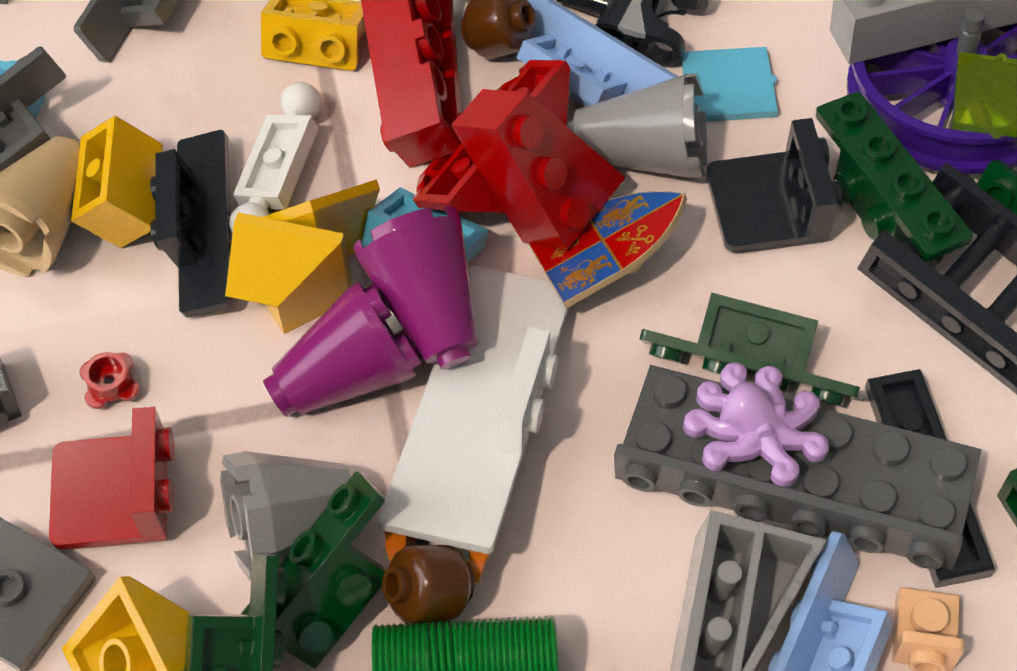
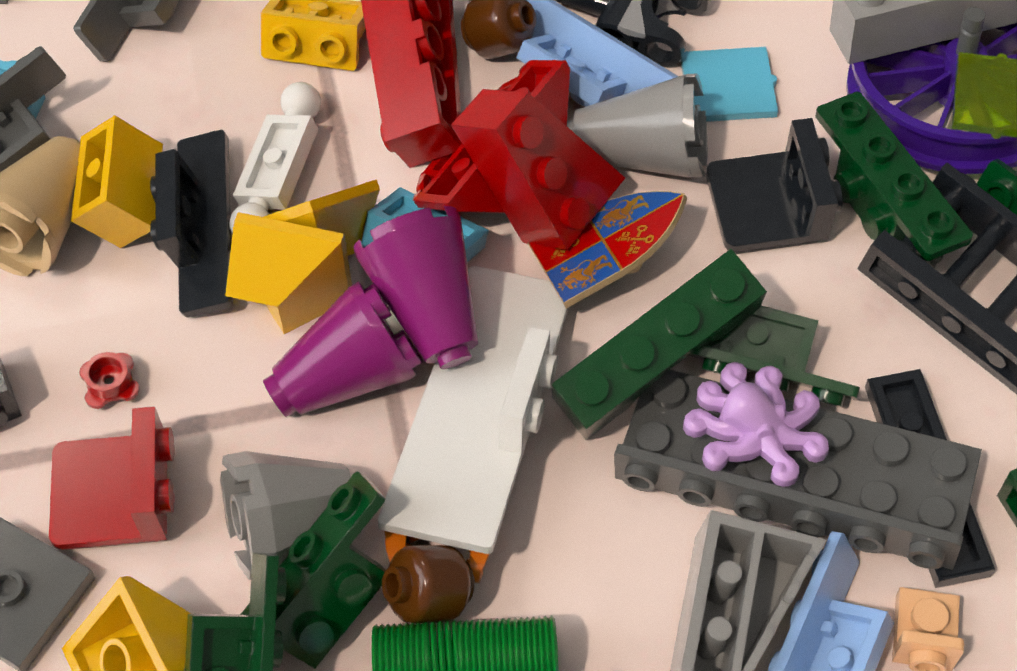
(657, 341): none -> dark green arch

